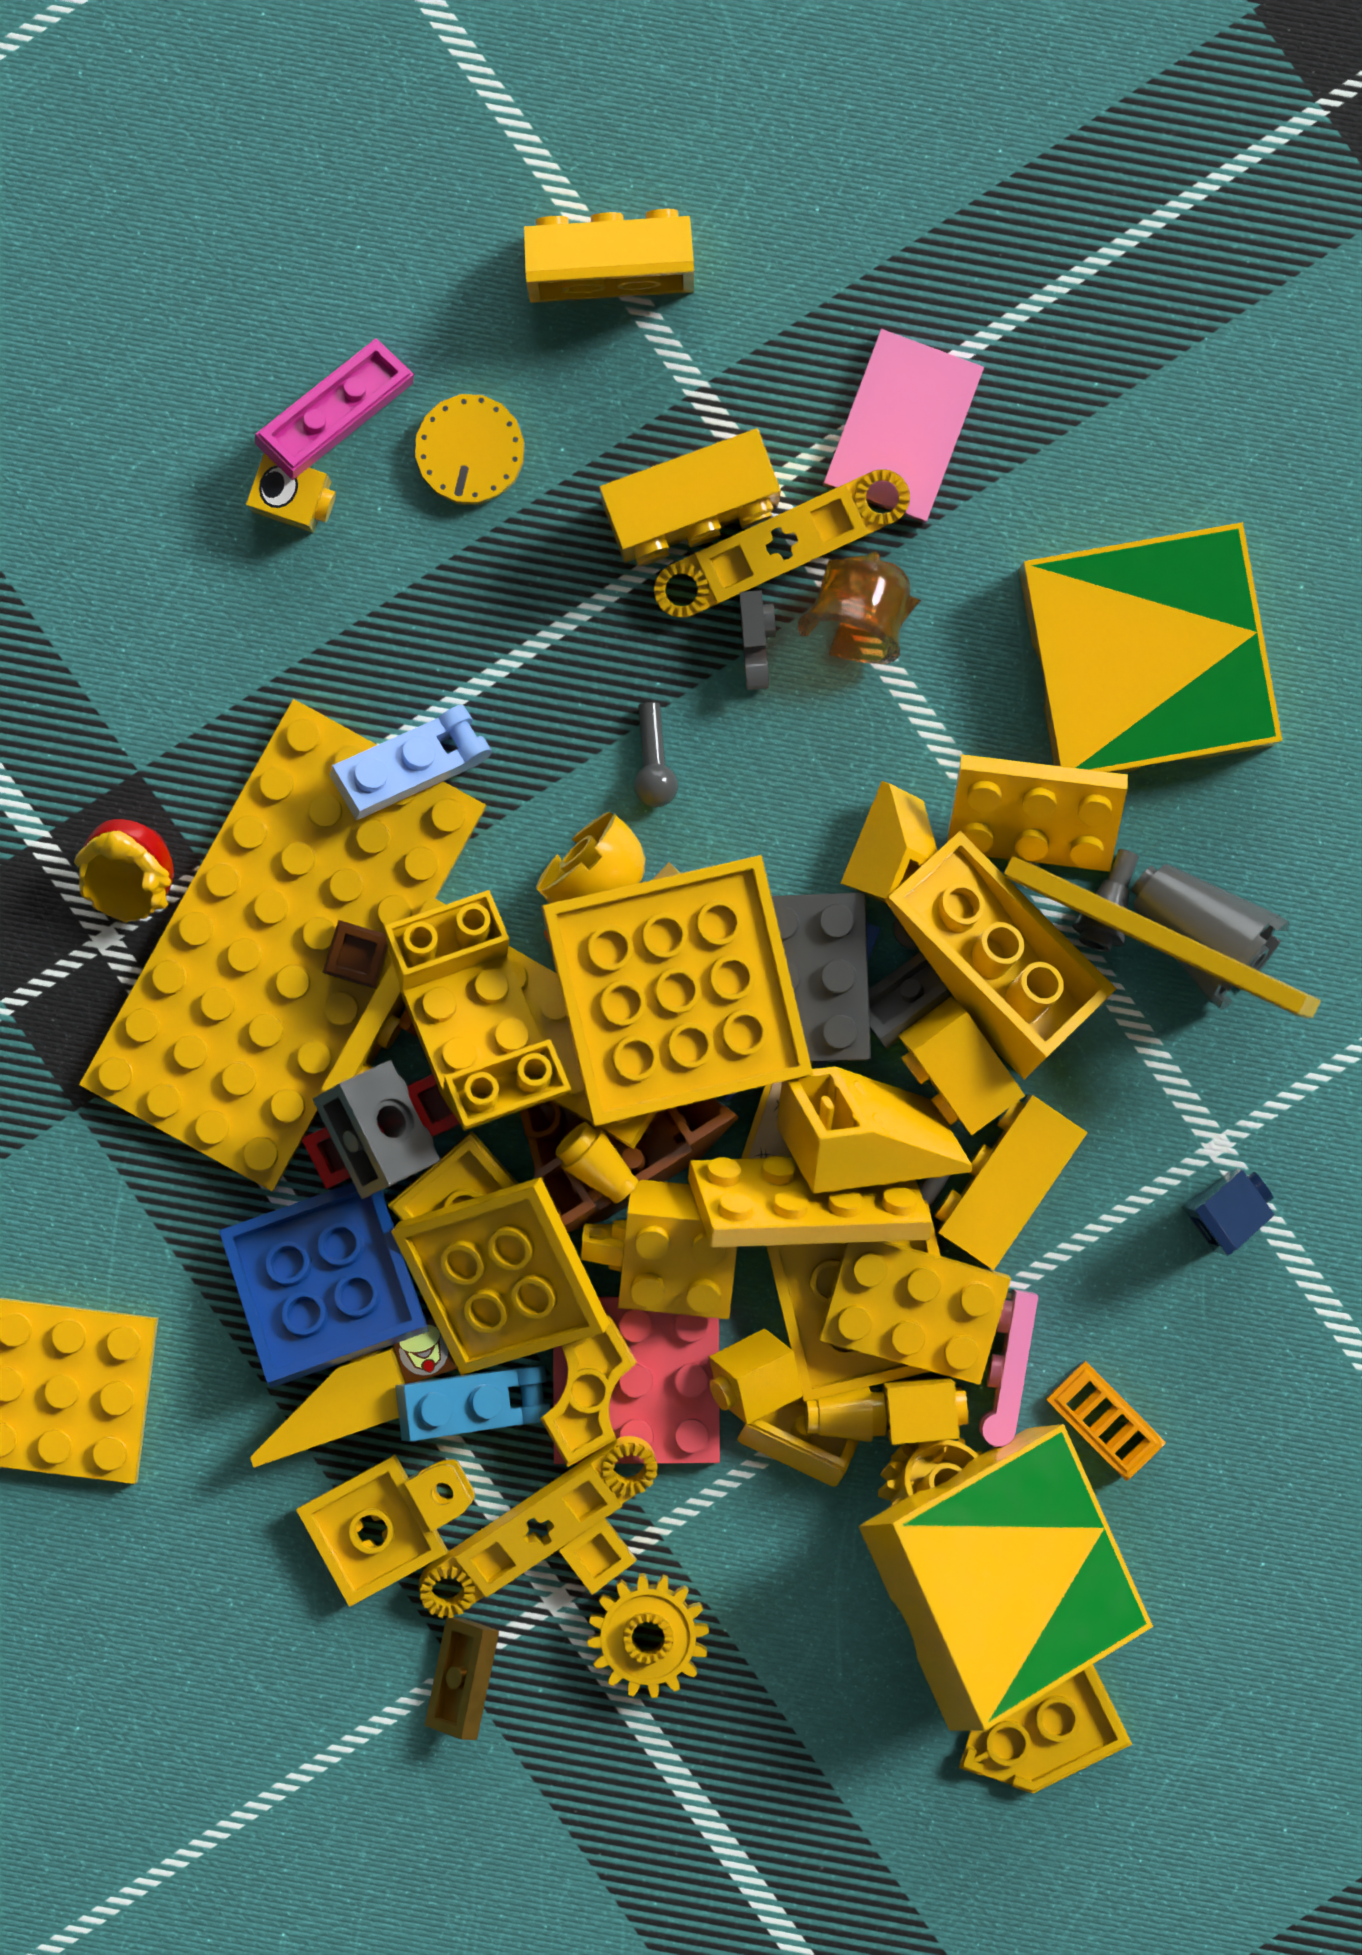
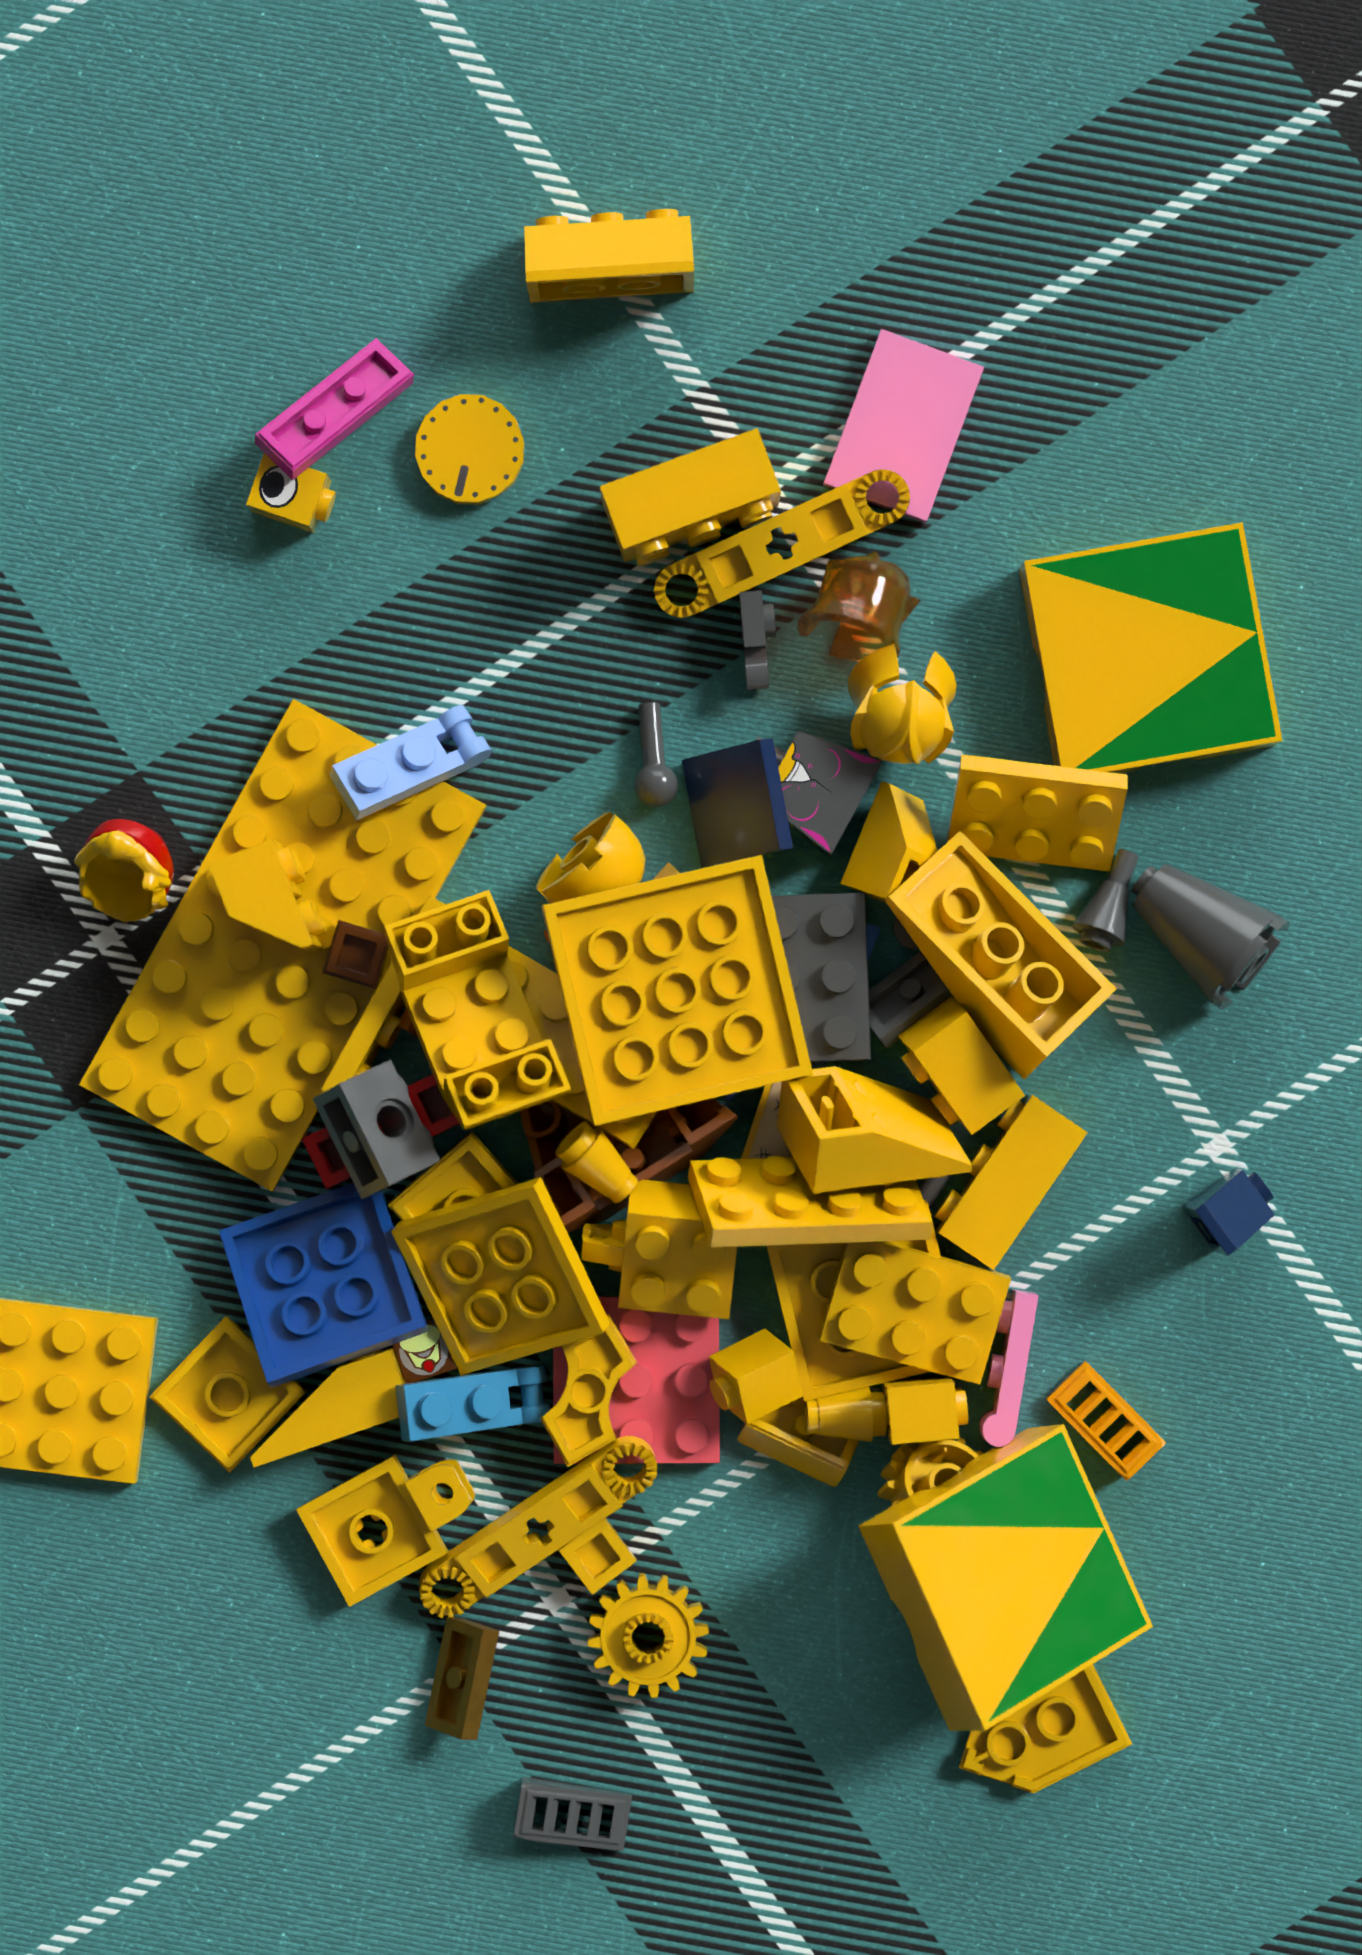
(224, 1395): none -> yellow tile
(264, 892): none -> yellow slope
(549, 1833): none -> dark grey slope
(737, 803): none -> tile
(822, 787): none -> dark grey torso
(902, 720): none -> yellow helmet
(1162, 938): yellow tile -> none

